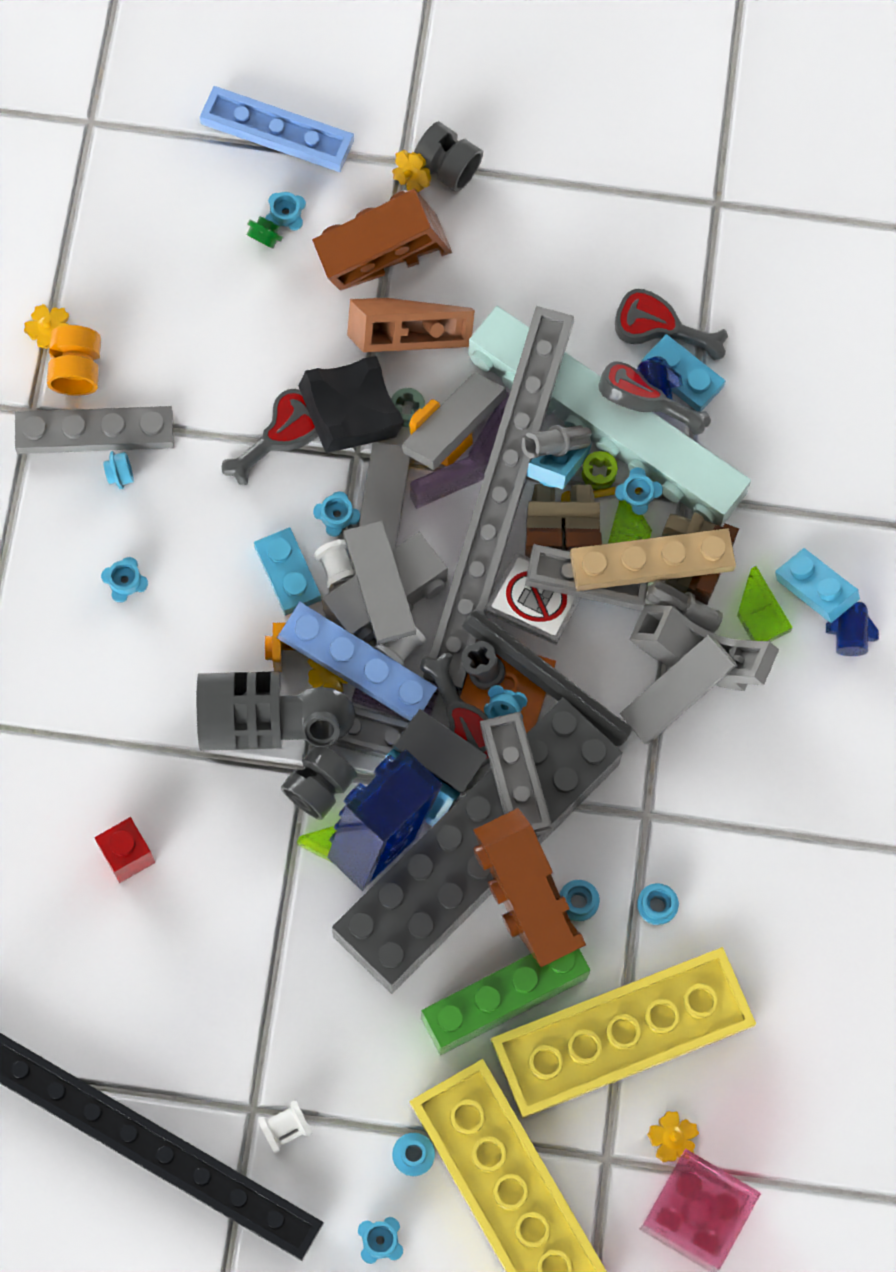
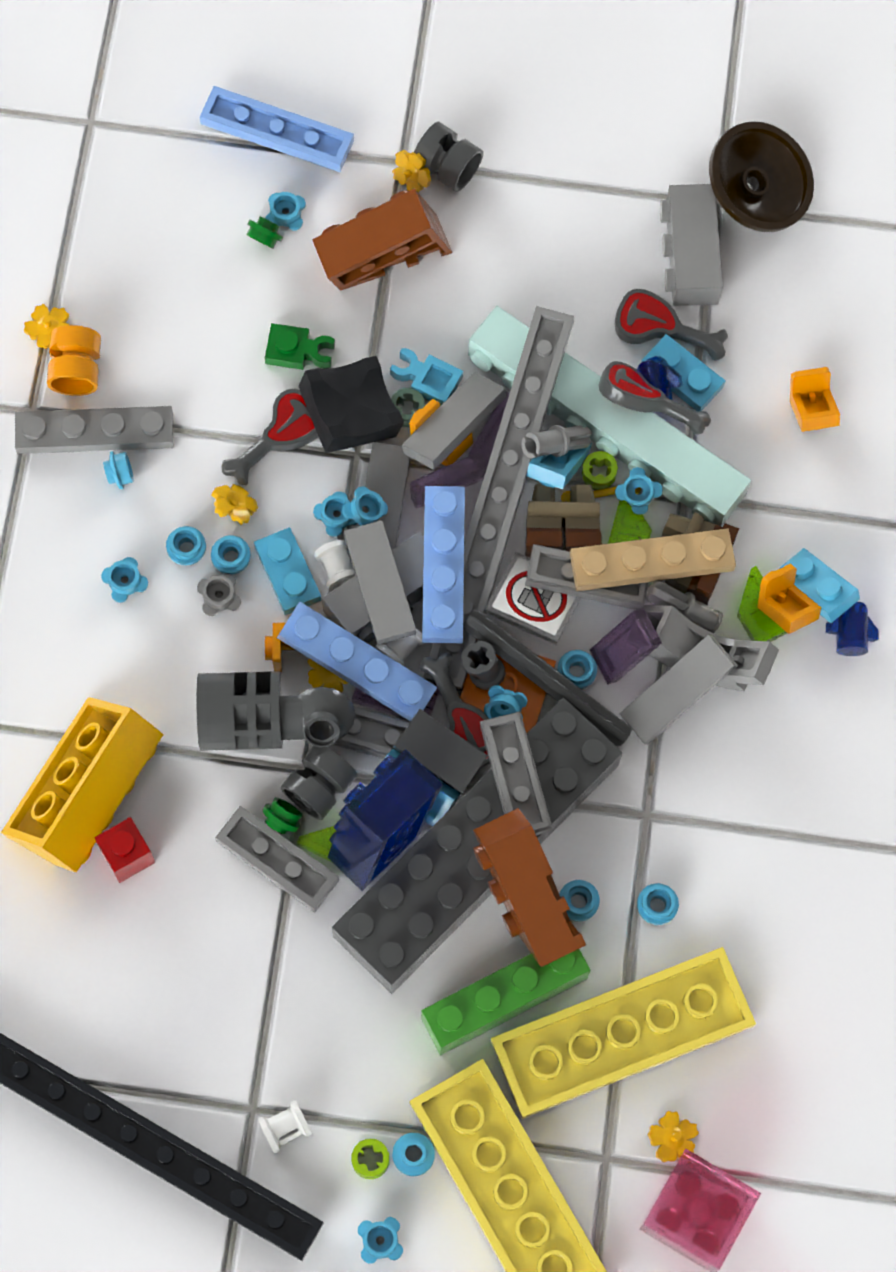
(83, 783): none -> yellow slope
(183, 535): none -> medium azure plate
(219, 583): none -> light grey plate
(227, 544): none -> medium azure plate
(234, 503): none -> yellow plant
(277, 859): none -> light grey plate
(282, 816): none -> green plate
(291, 347): none -> green plate
(362, 1169): none -> lime bush
(365, 498): none -> medium azure plate
(407, 325): nougat slope -> none
(432, 378): none -> medium azure plate
(443, 564): none -> light blue plate
(581, 659): none -> medium azure plate
(625, 646): none -> clear purple tile
(692, 245): none -> light grey brick
(774, 169): none -> dark brown dish
(785, 602): none -> light orange bracket
(813, 400): none -> light orange bracket

